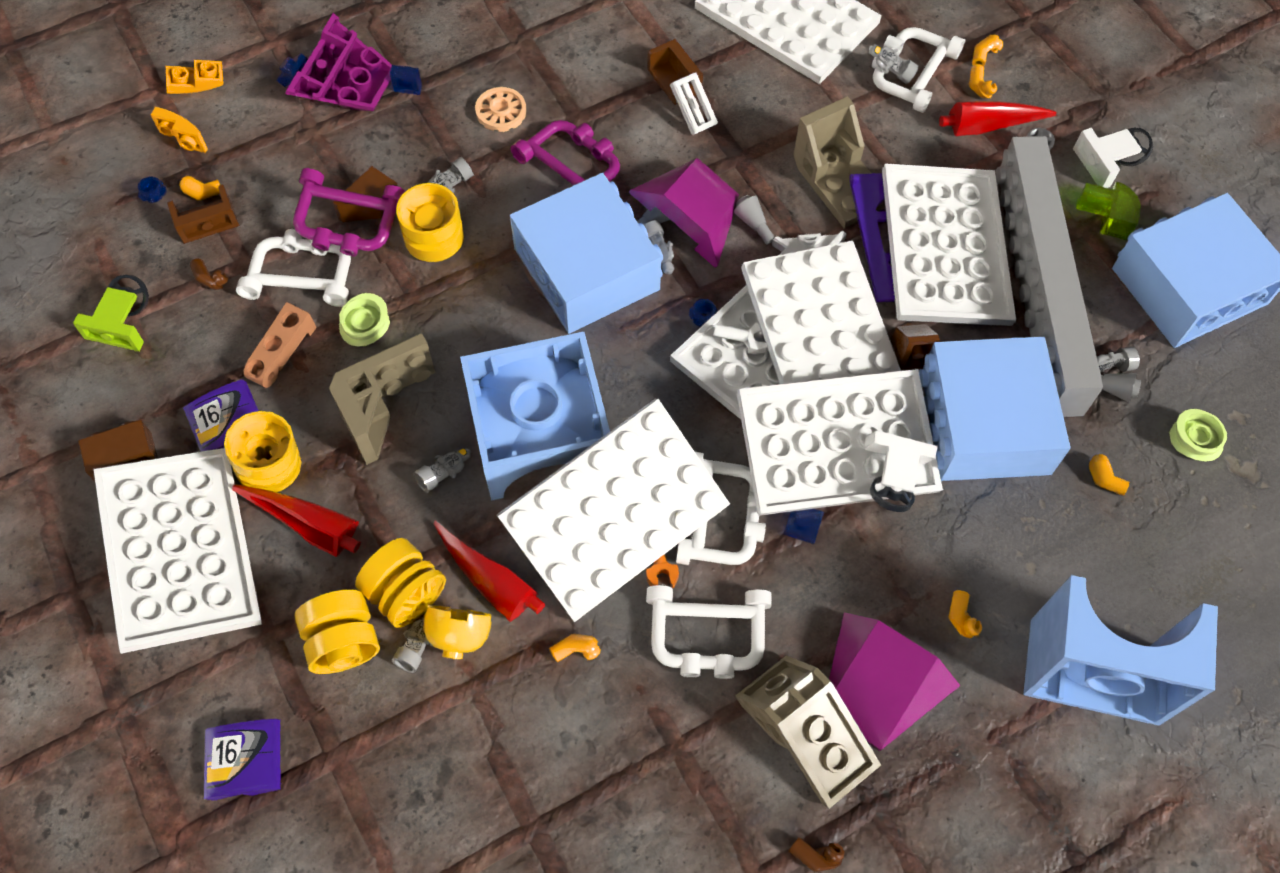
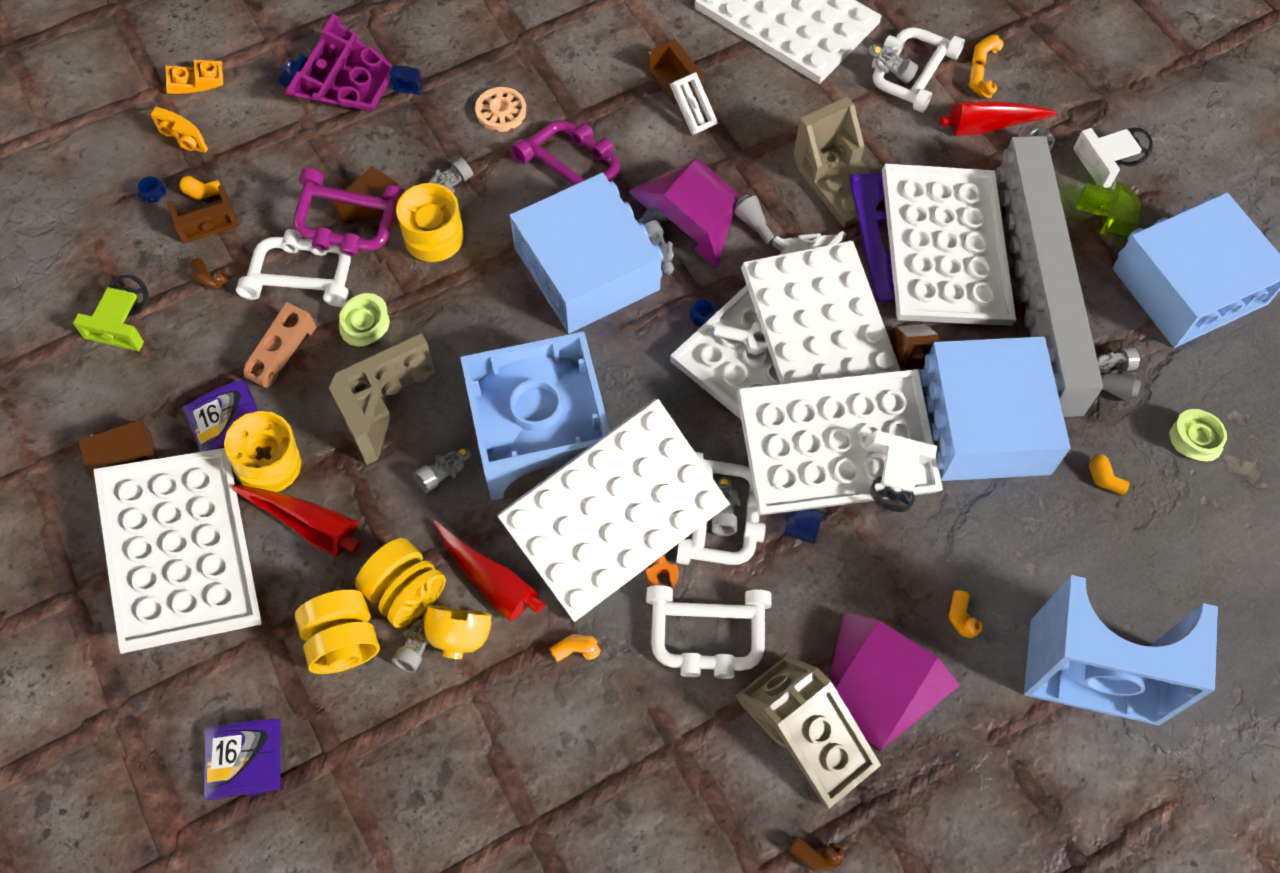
(725, 521): none -> light grey piece

